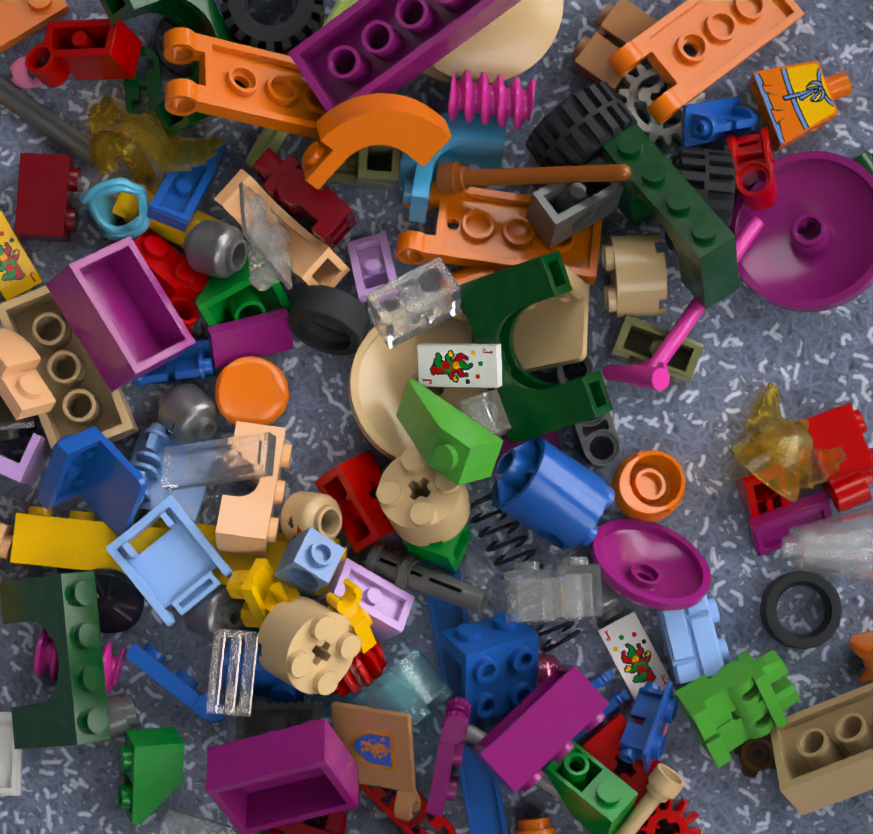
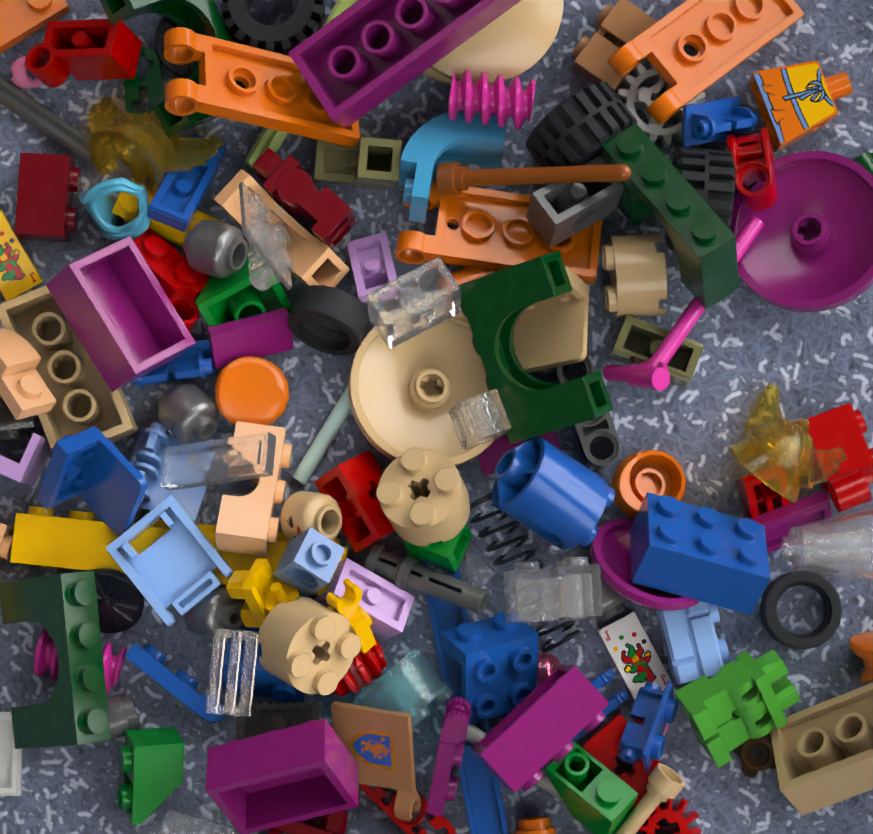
(323, 439): none -> light aqua bar
(373, 121): orange arch -> none
(446, 436): bright green slope -> none
(460, 365): white tile -> none
(699, 553): none -> blue piece

